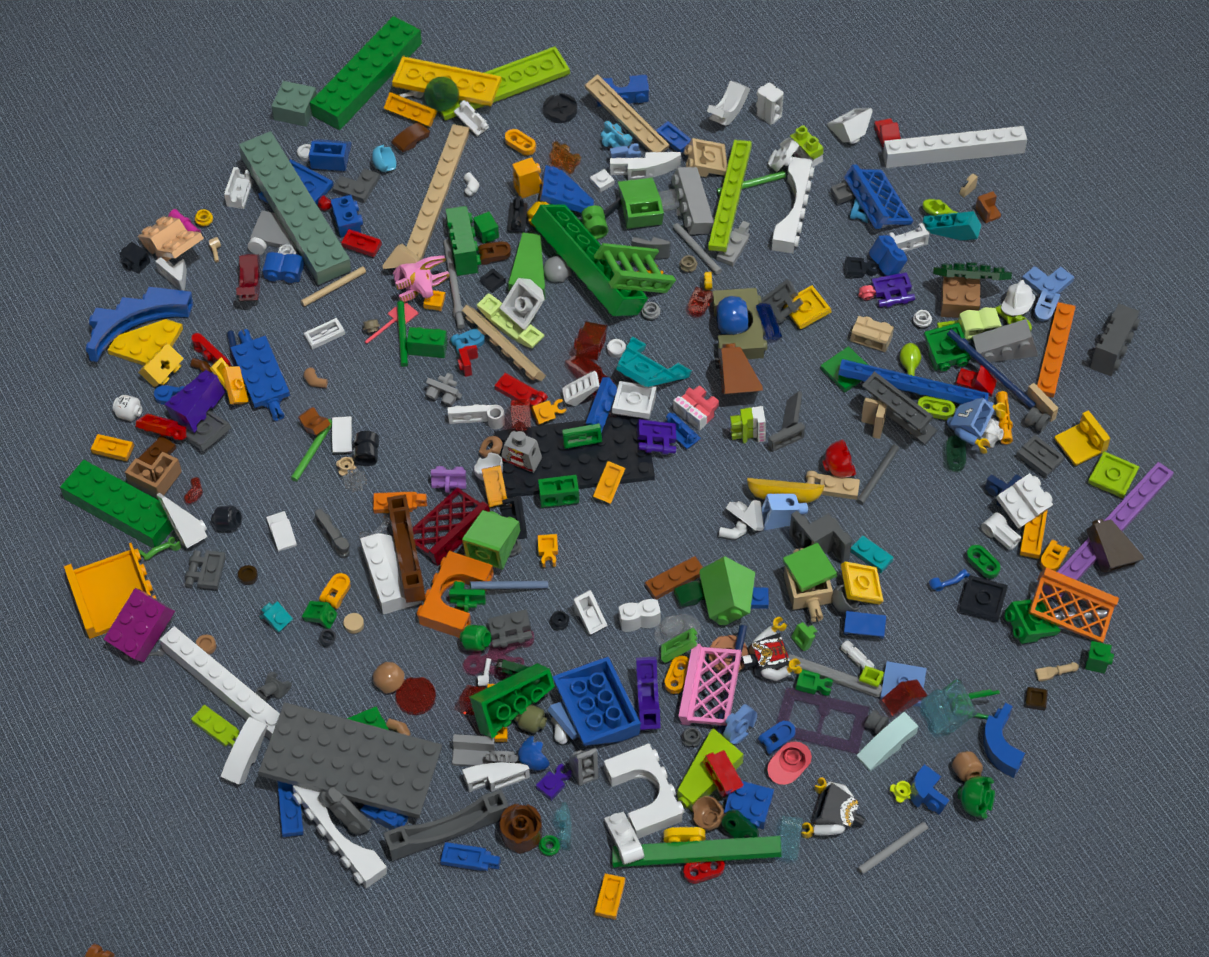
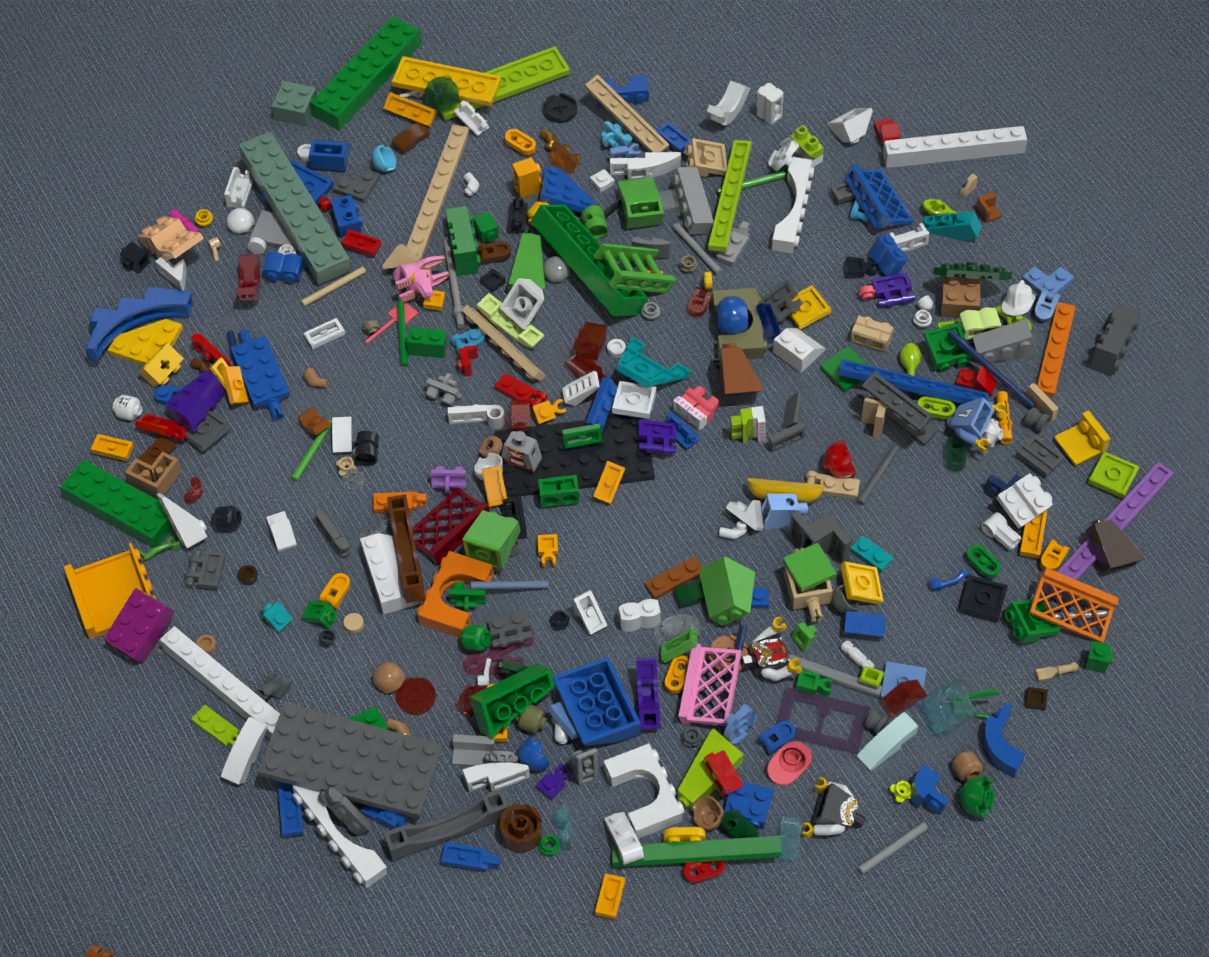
(240, 220): none -> white hair
(550, 137): none -> pearl gold arm
(796, 348): none -> white slope
(925, 303): none -> white hinge

